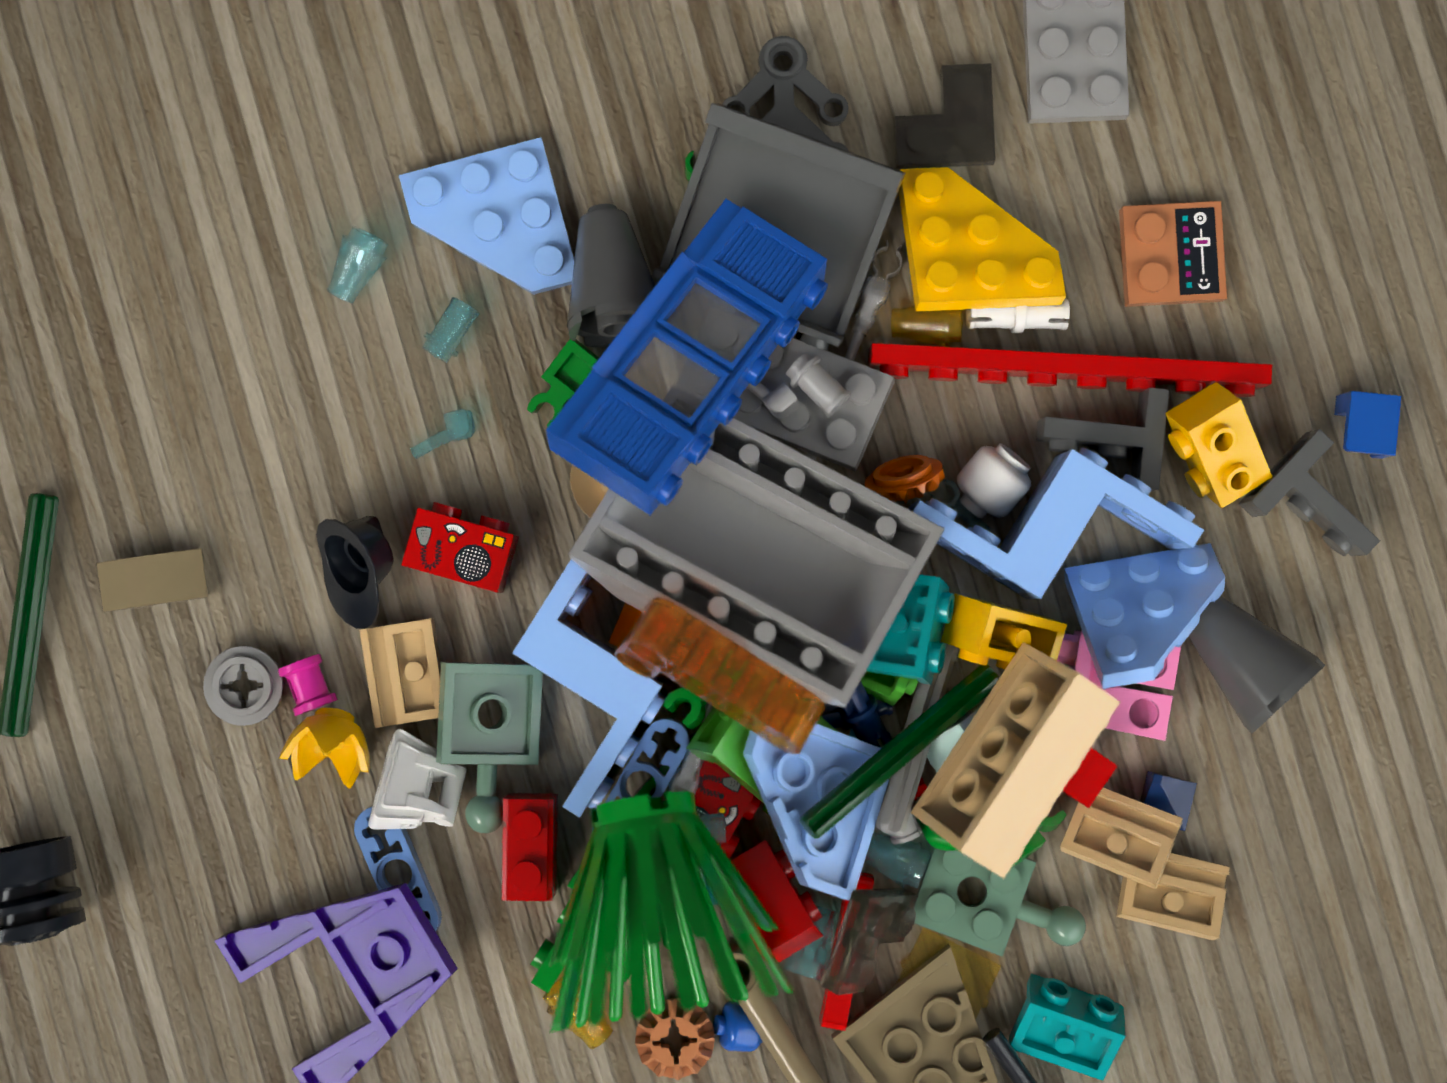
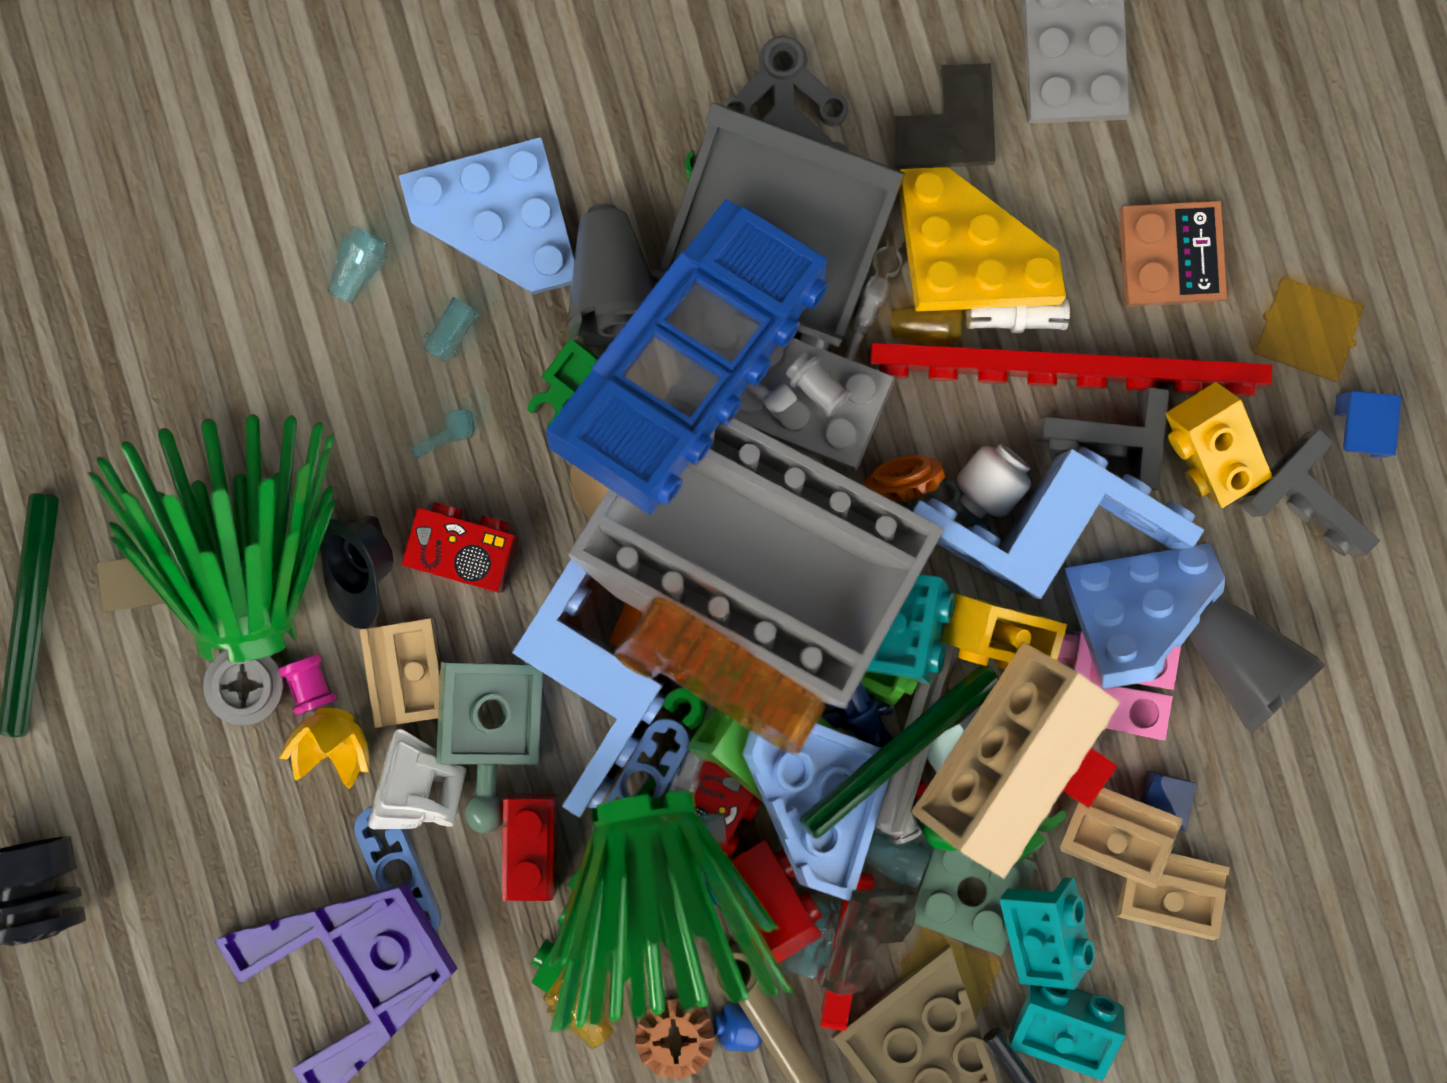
(223, 589): none -> green plant
(1048, 935): none -> teal bracket
(1309, 329): none -> clear yellow piece

